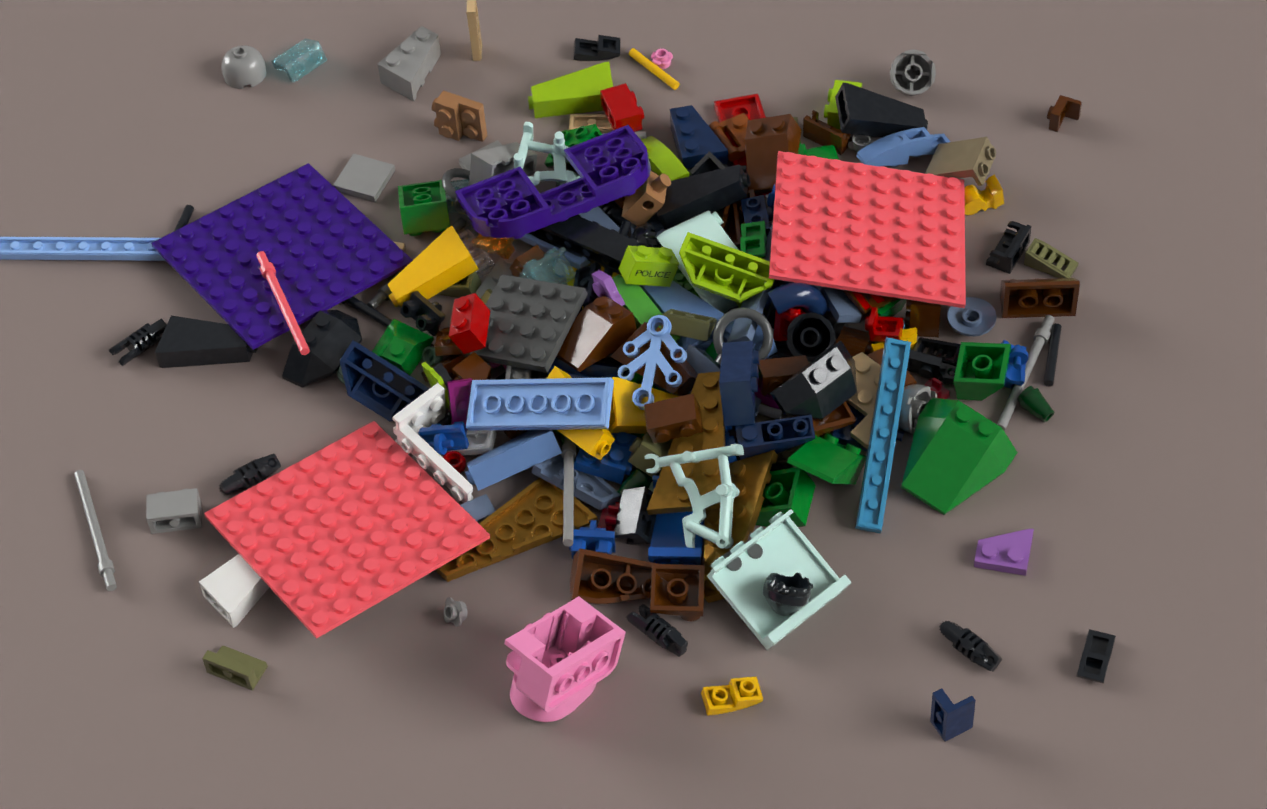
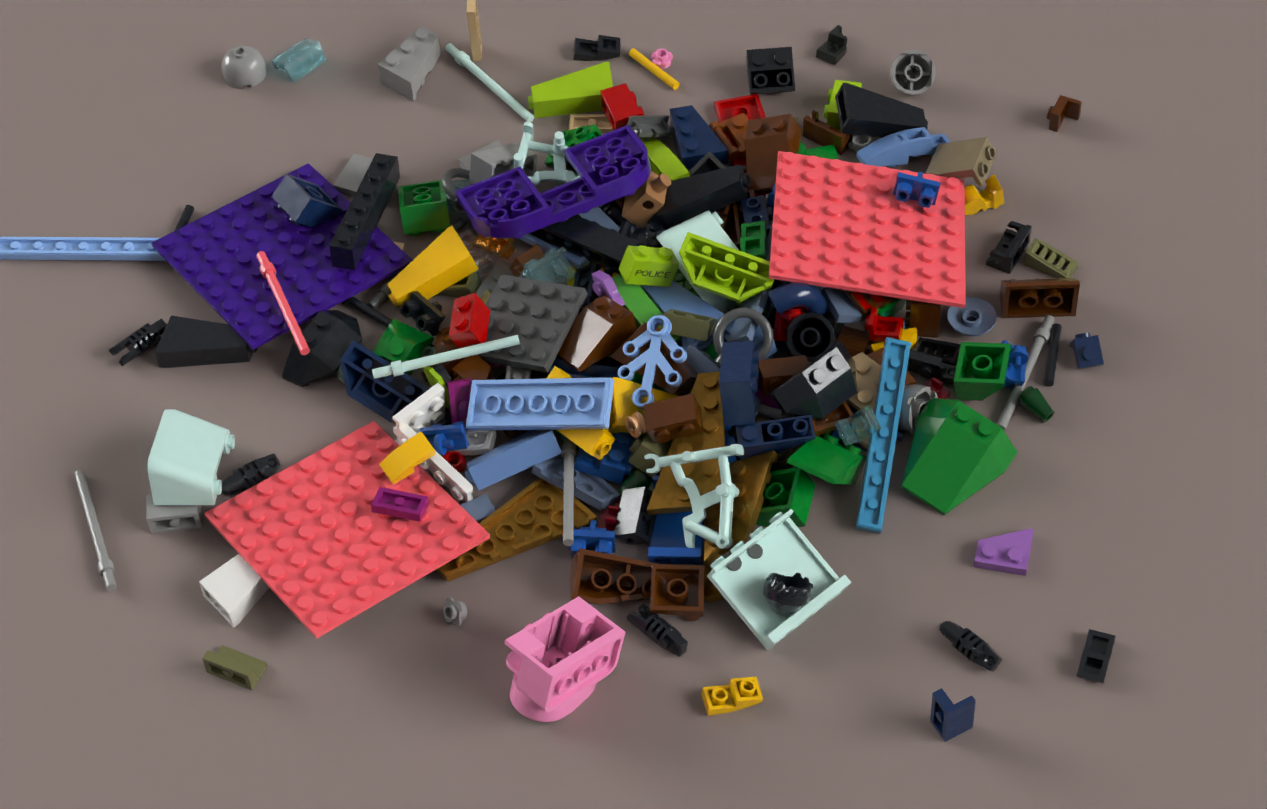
(187, 460): none -> light aqua windscreen
(304, 201): none -> dark blue slope
(364, 212): none -> black brick
(398, 368): none -> light aqua bar
(400, 504): none -> magenta plate
(404, 458): none -> yellow slope
(459, 117): medium nougat plate -> none
(464, 60): none -> light aqua bar
(636, 424): none -> light nougat bush
(650, 126): none -> dark grey hinge
(770, 70): none -> black slope
(834, 47): none -> pearl dark grey slope
(858, 426): none -> clear light blue bracket
(916, 188): none -> blue hips
(1087, 350): none -> dark blue bracket

